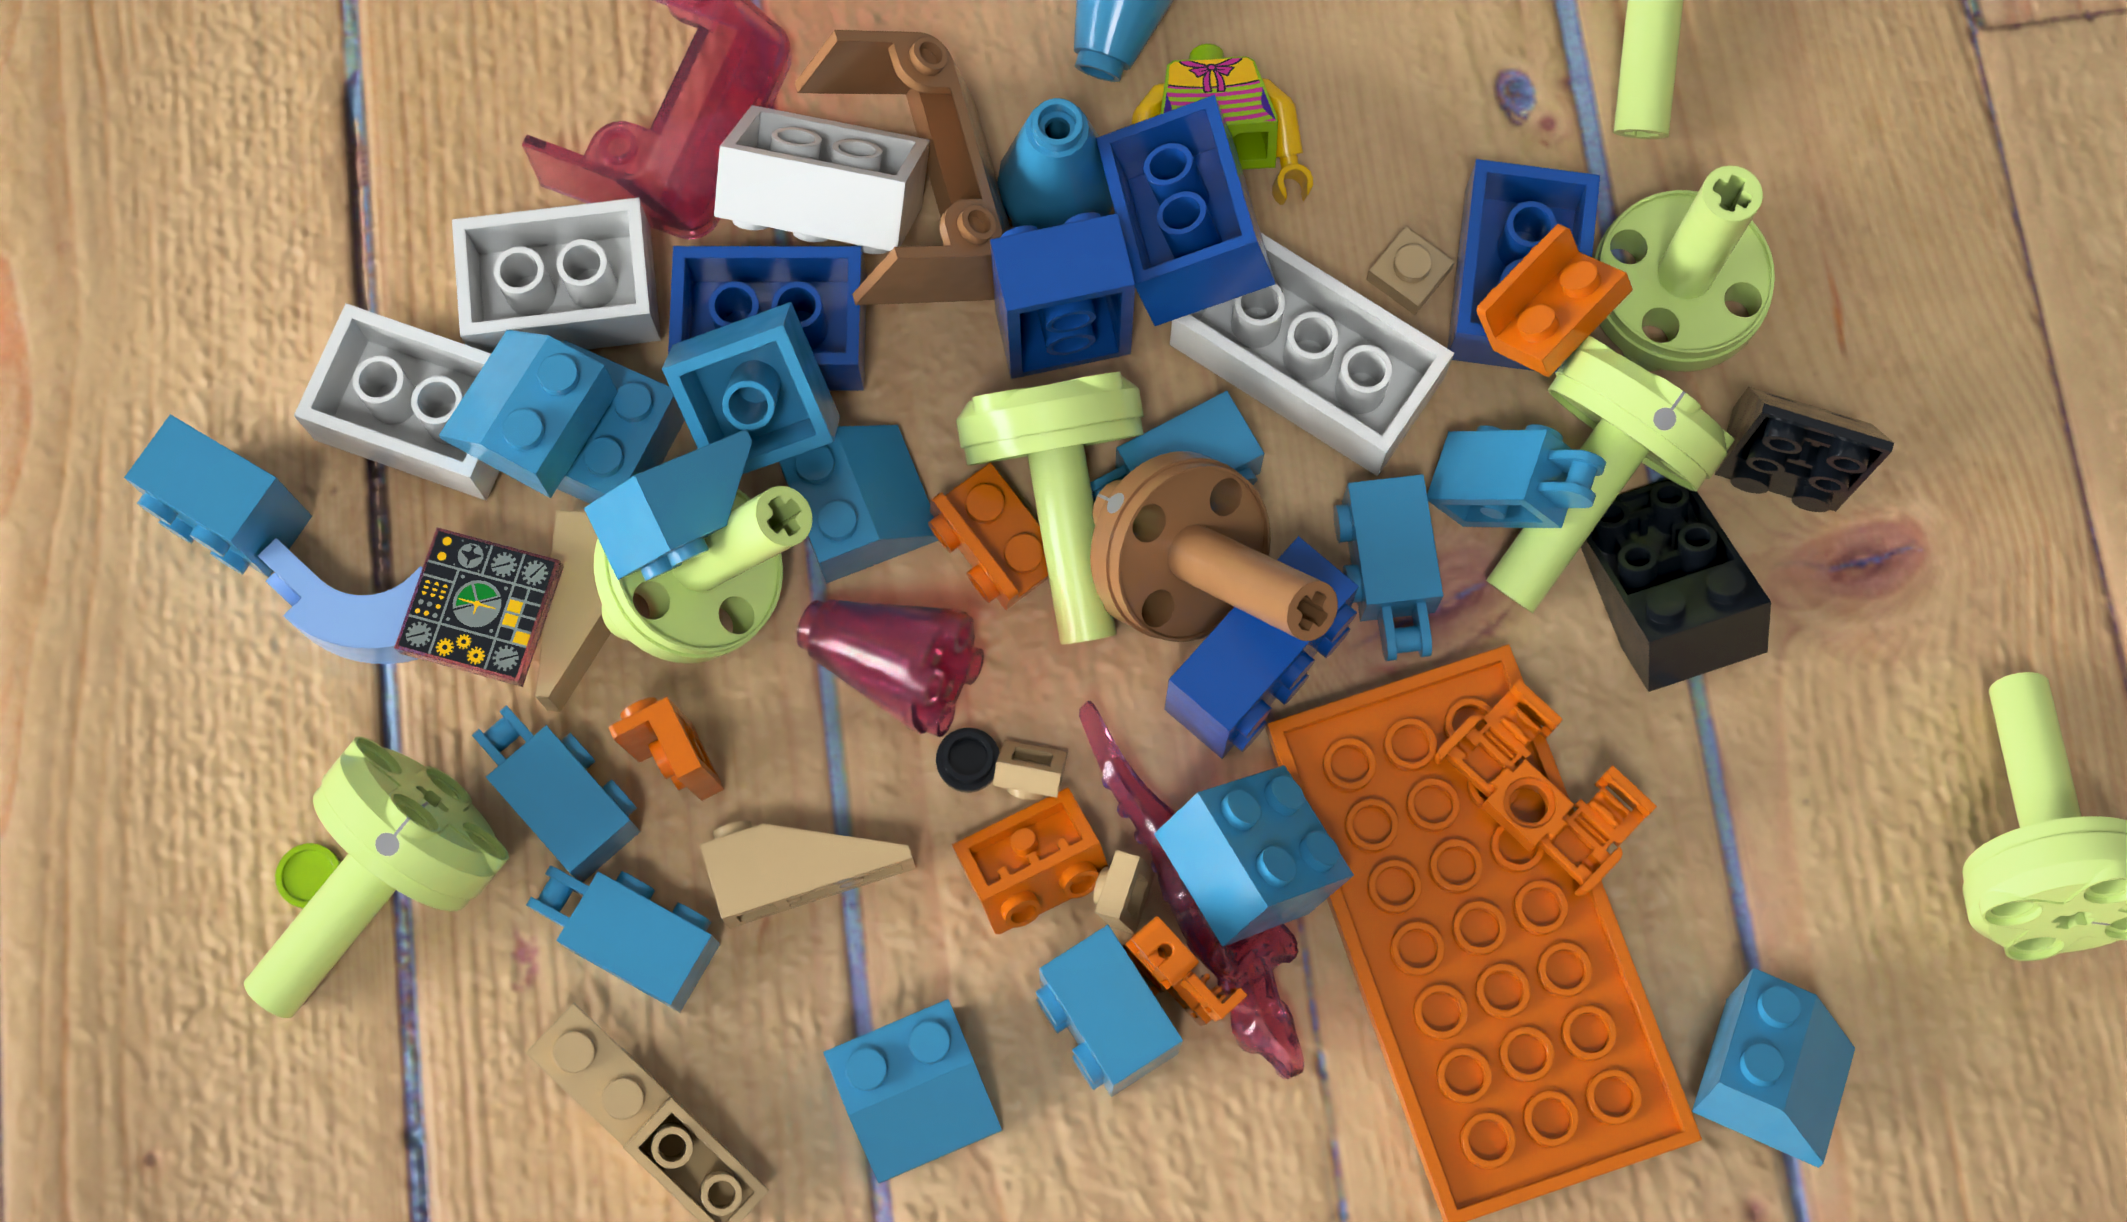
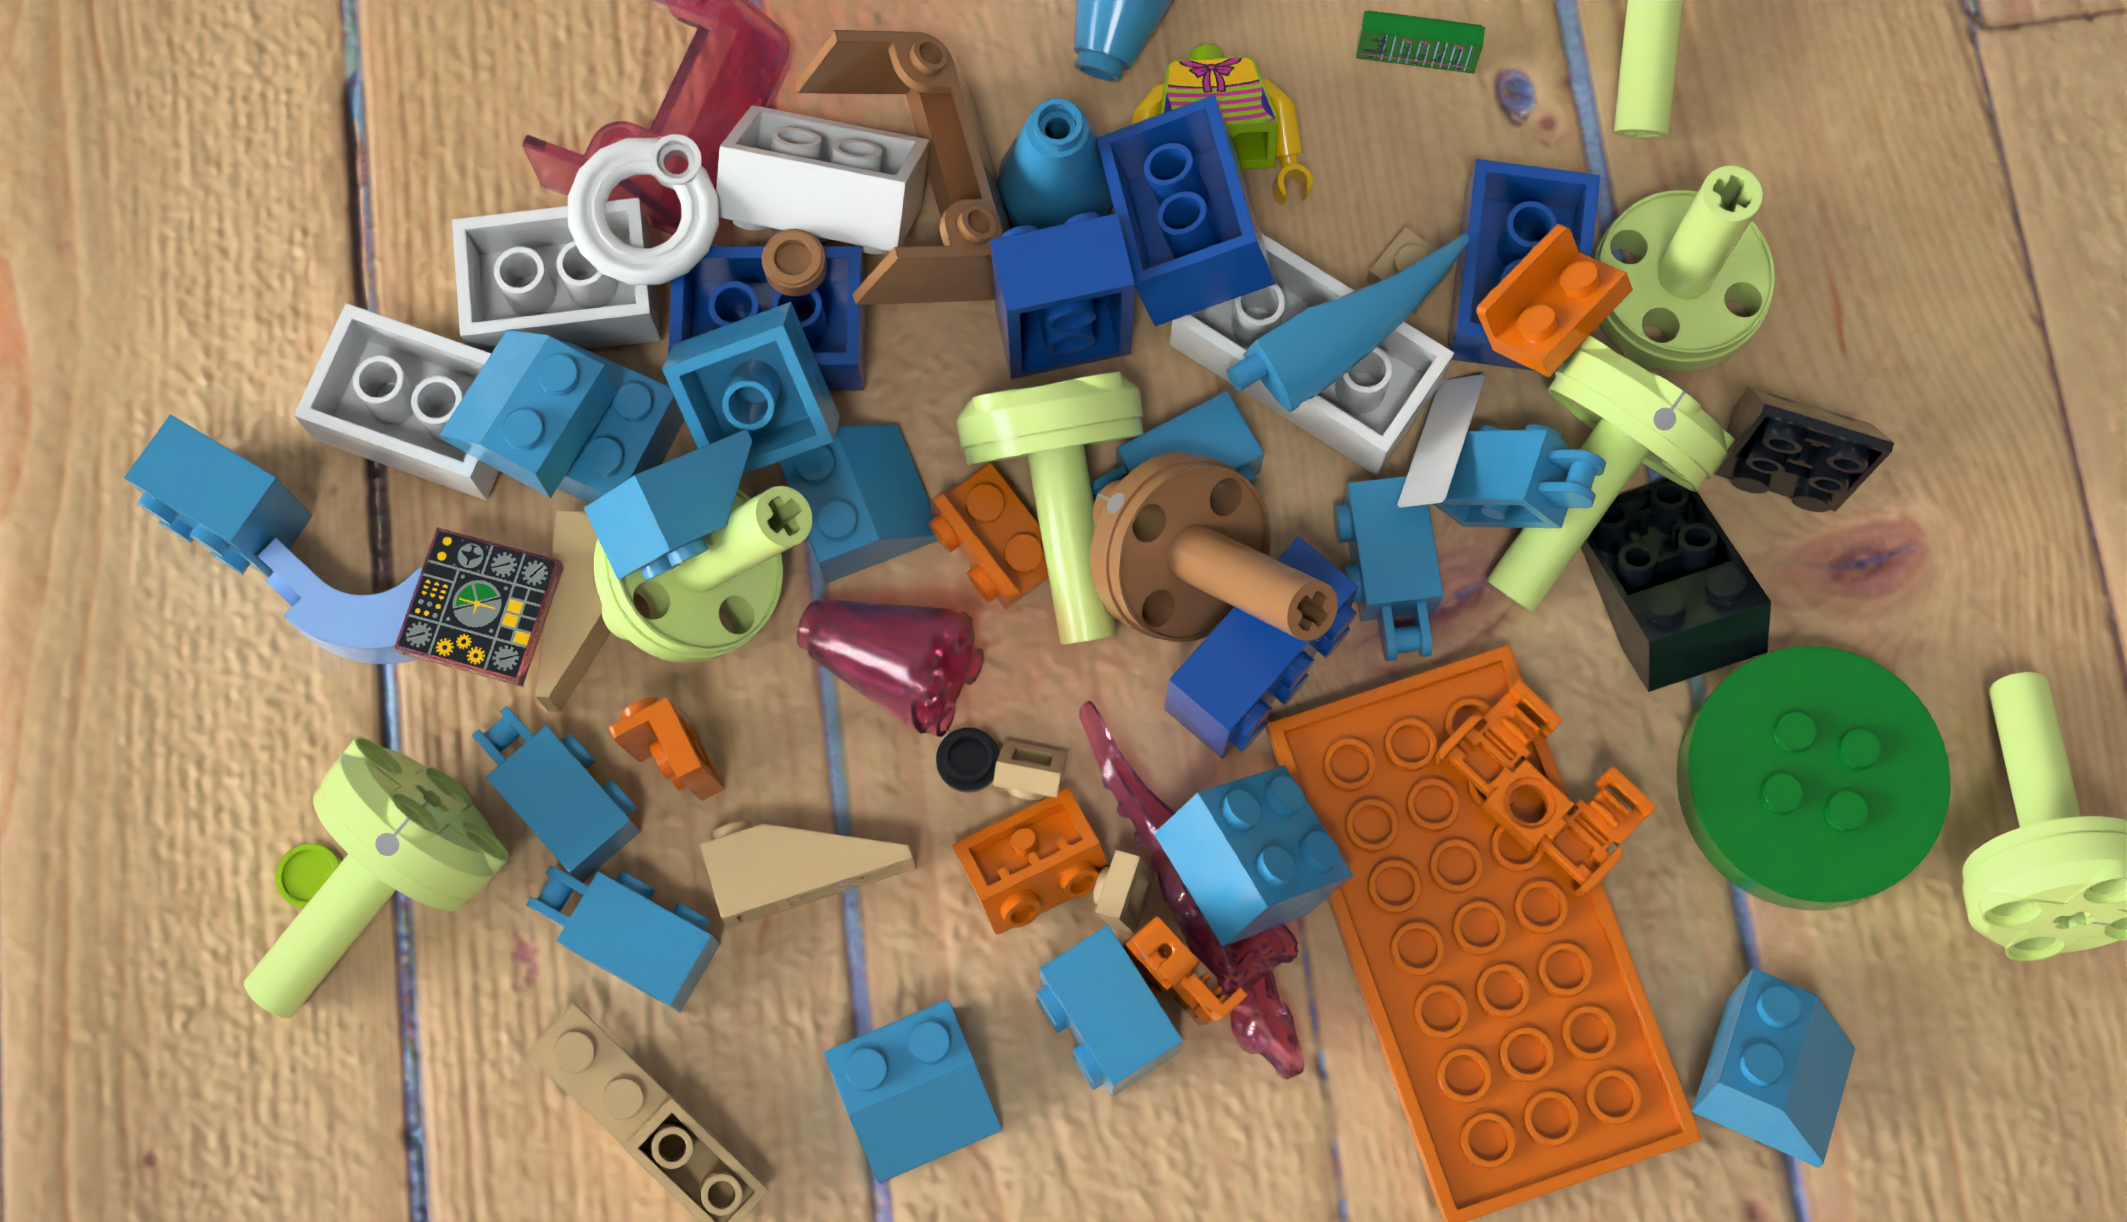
(643, 157): none -> white piece
(794, 262): none -> medium nougat tile
(1333, 337): none -> dark azure piece
(1420, 41): none -> green tile
(1441, 441): none -> white sticker
(1813, 778): none -> green brick

